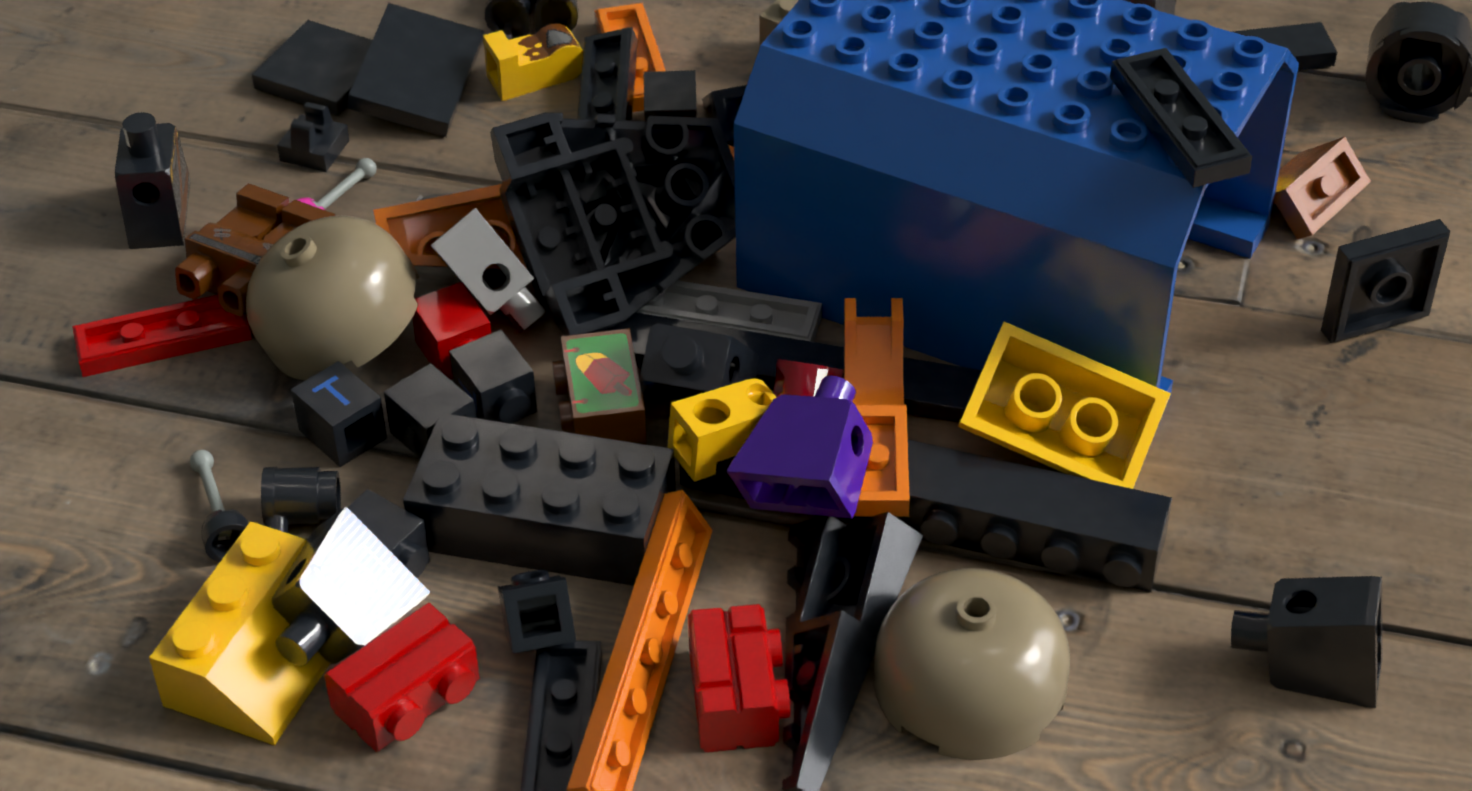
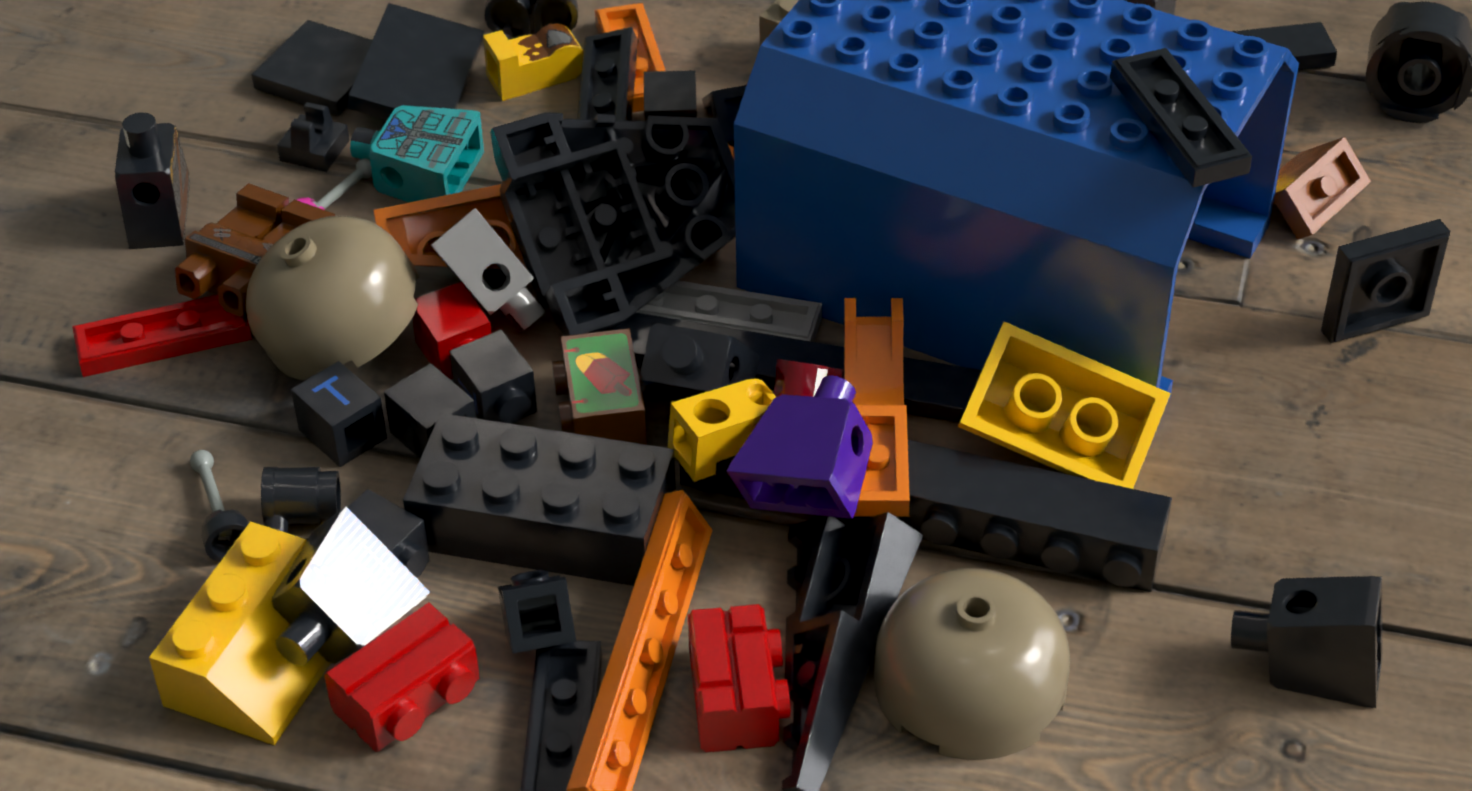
(421, 151): none -> teal torso

